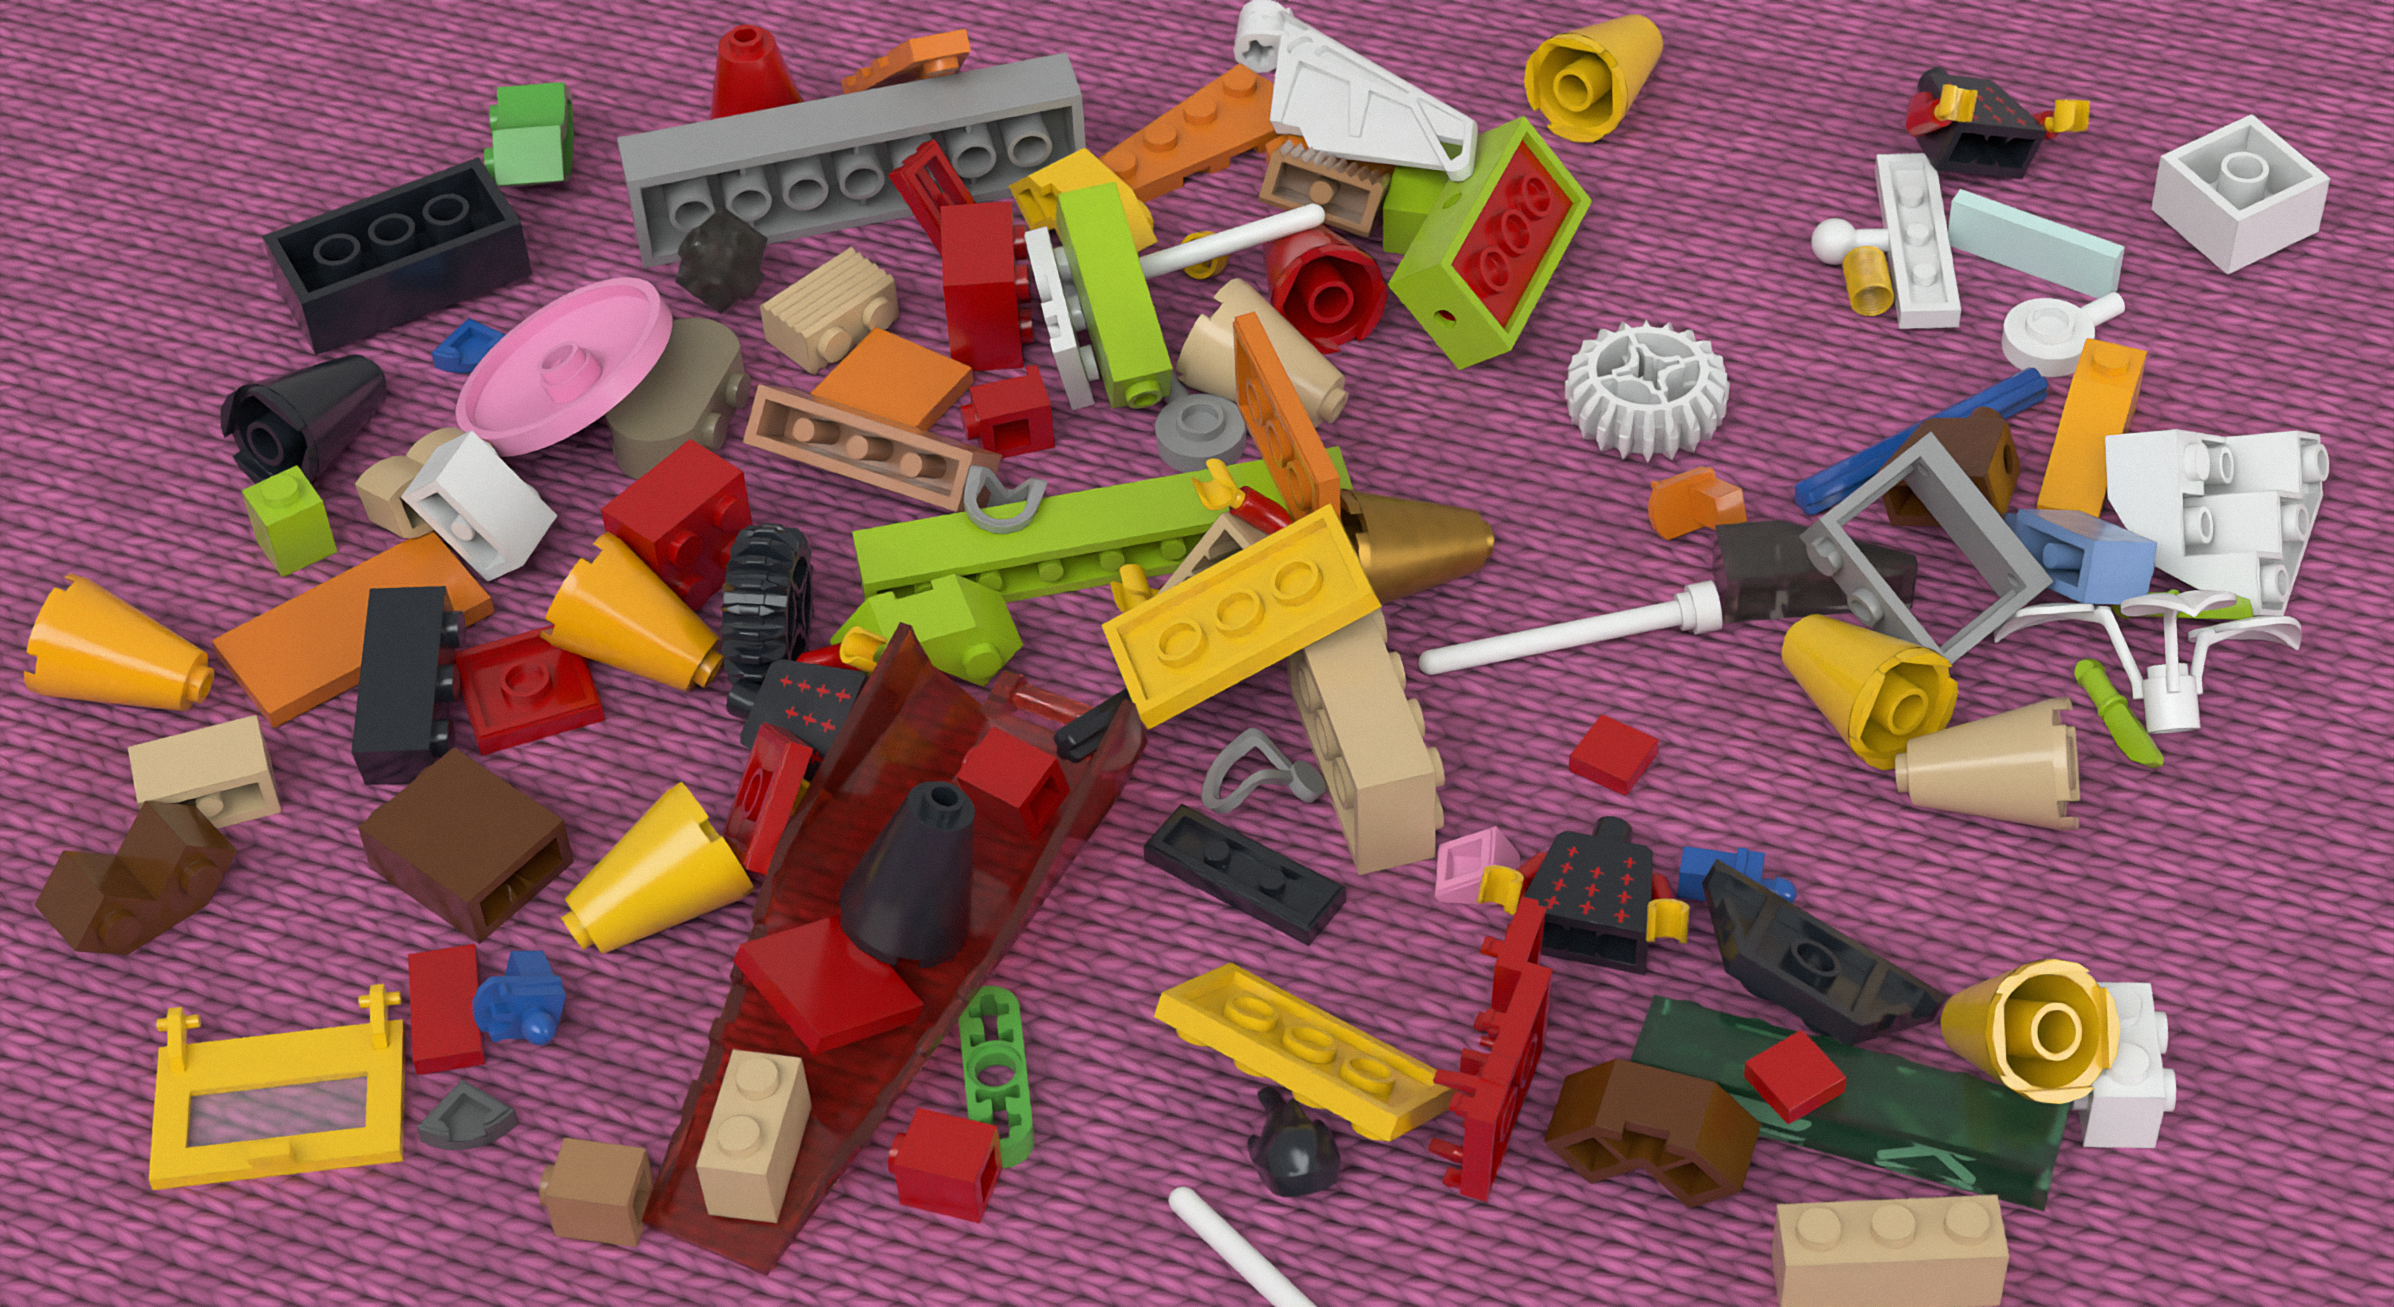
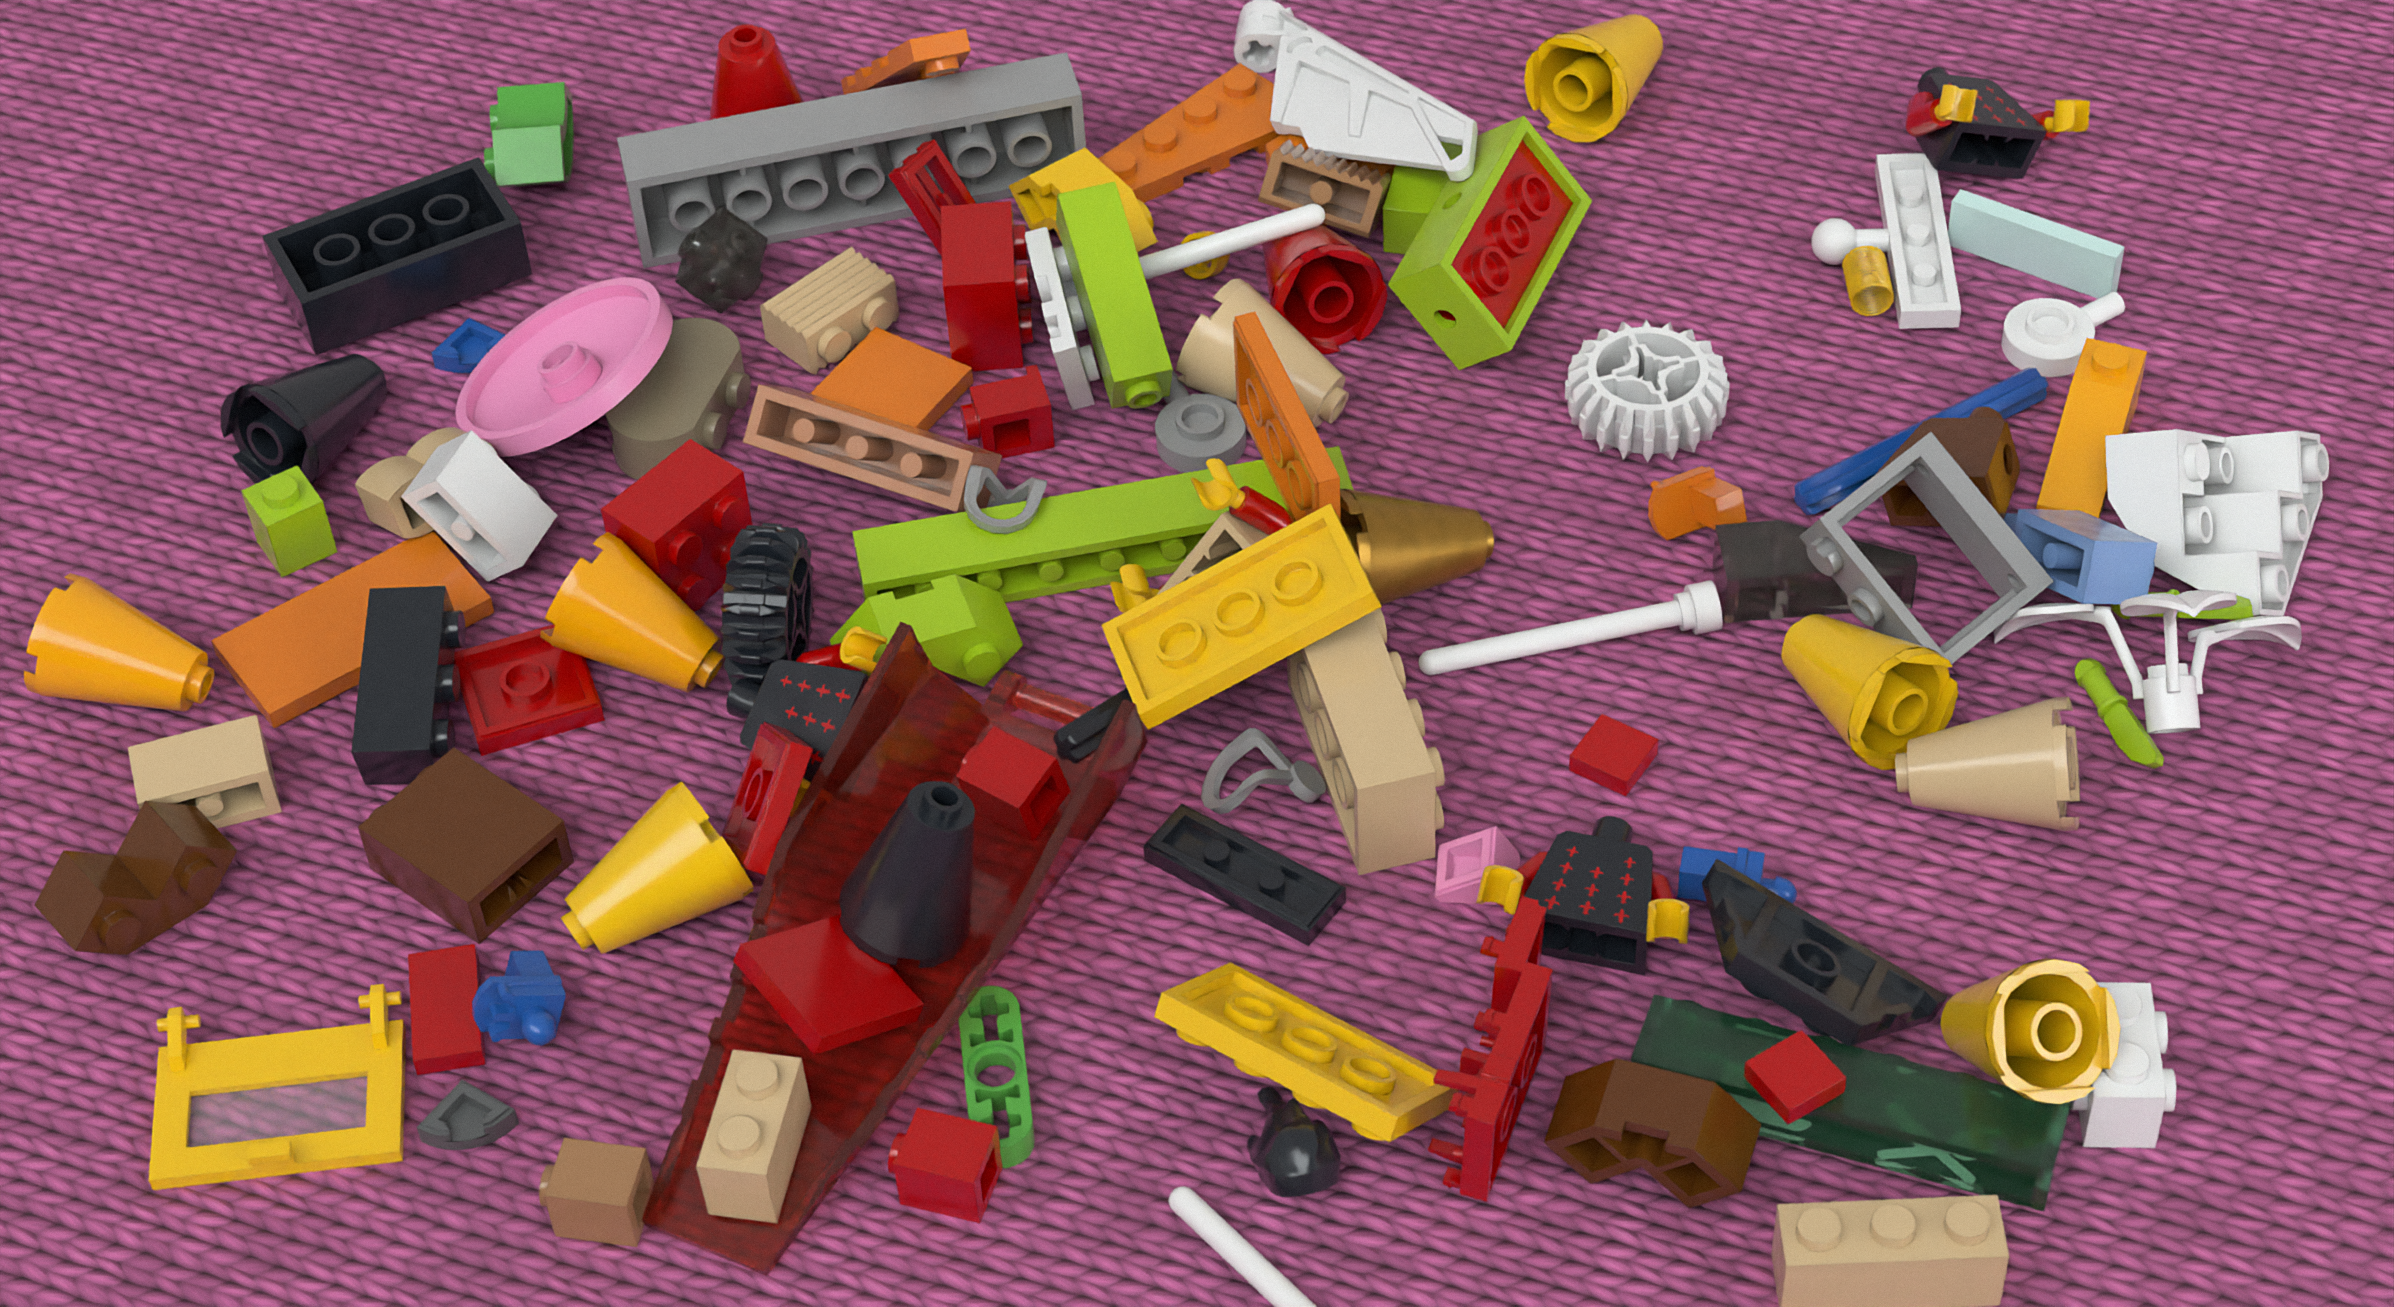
(2240, 193): white brick -> none

